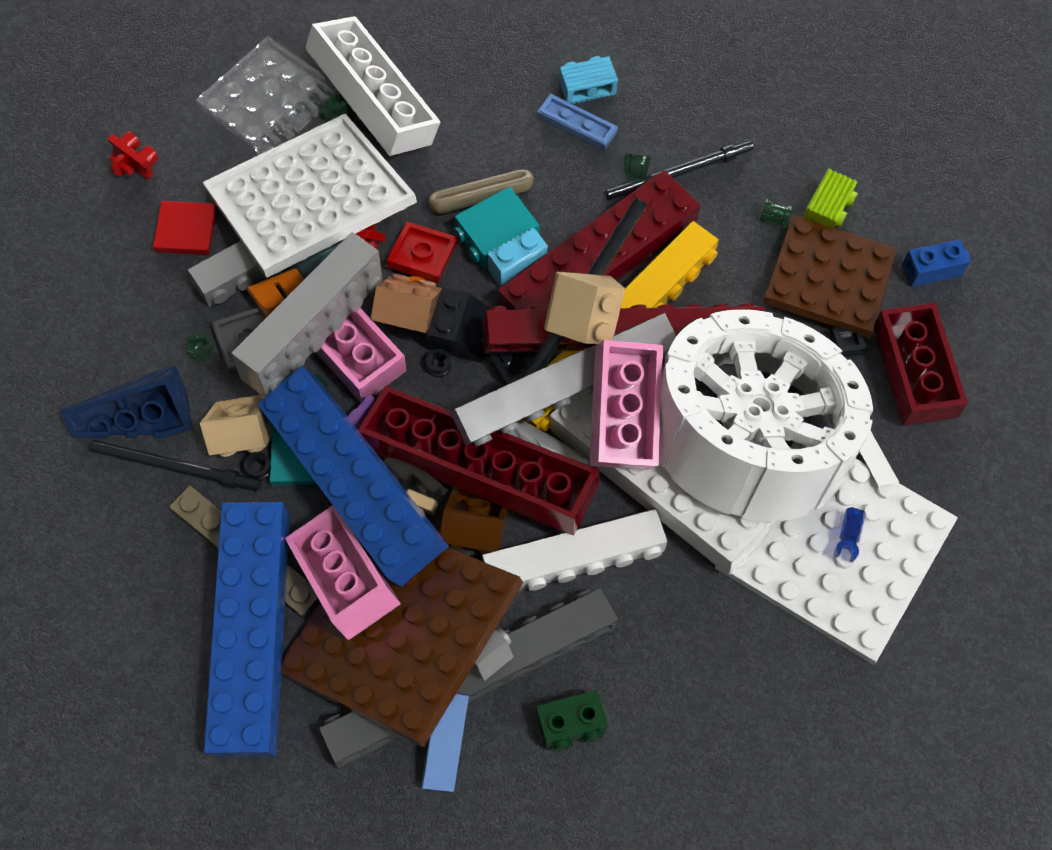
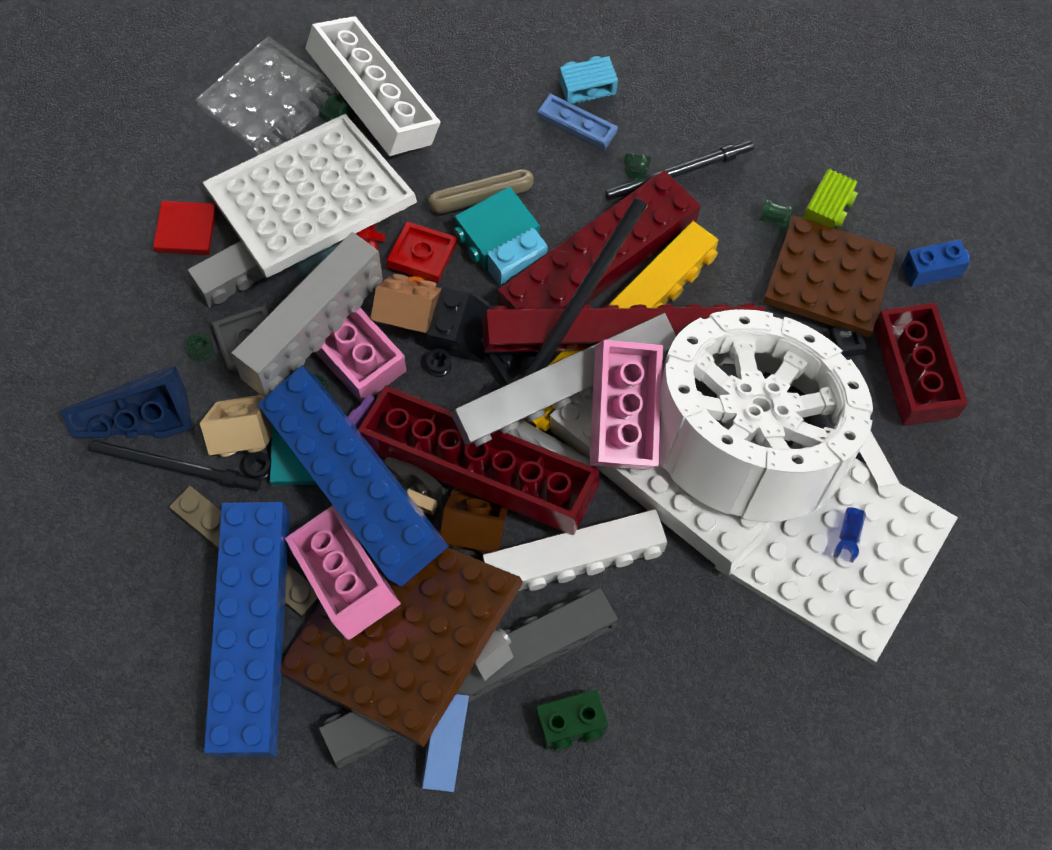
(127, 160): red hips -> none
(266, 293): orange piece -> none
(584, 307): tan slope -> none

